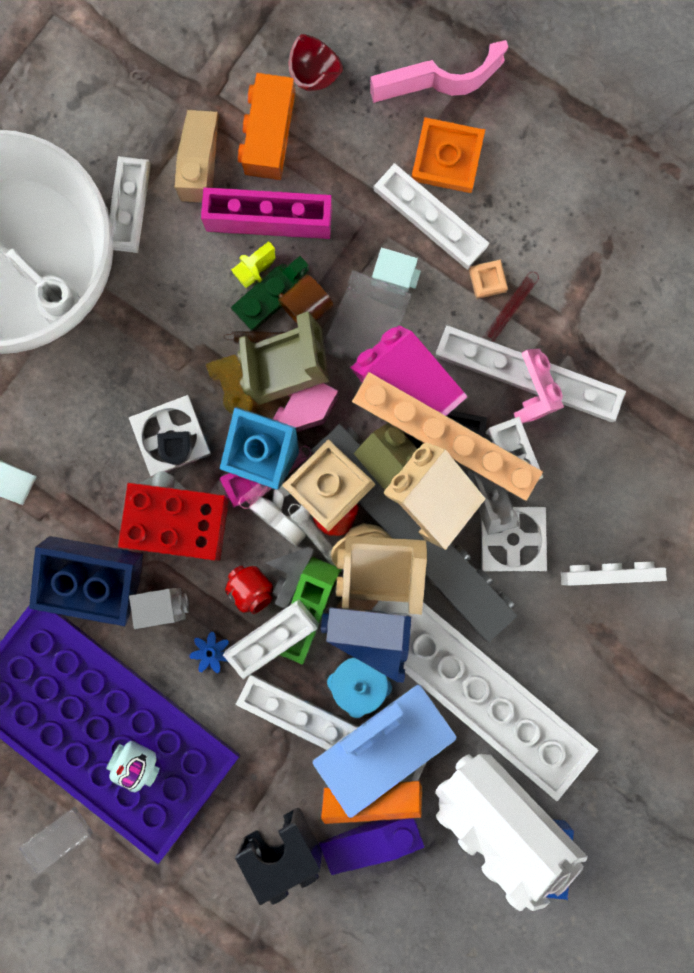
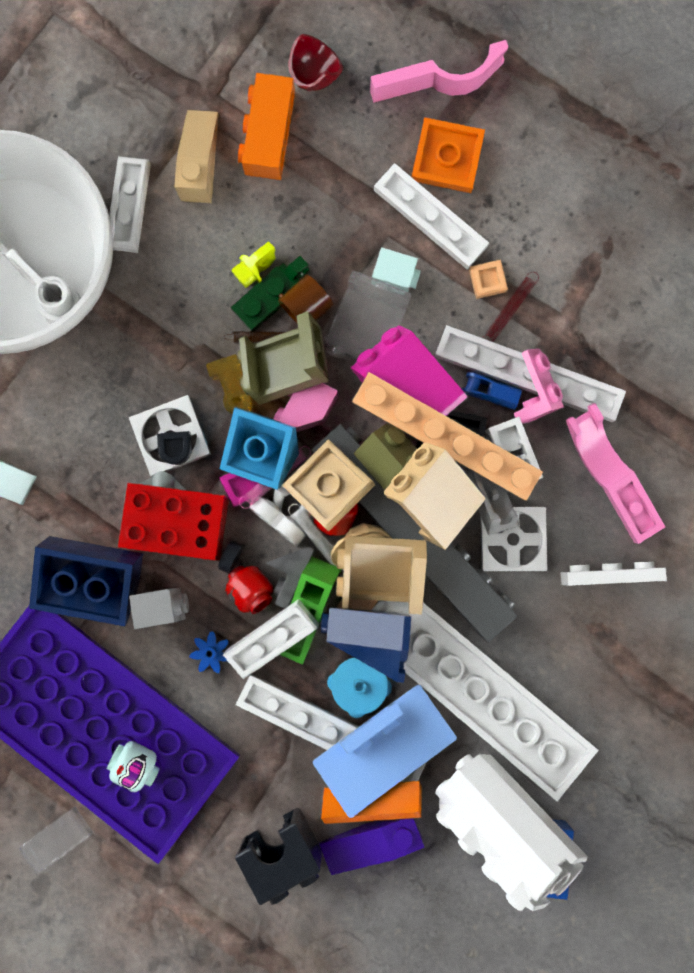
(230, 556): none -> black tile
(266, 213): dark pink brick -> none
(496, 393): none -> blue bar
(614, 475): none -> bright pink piece

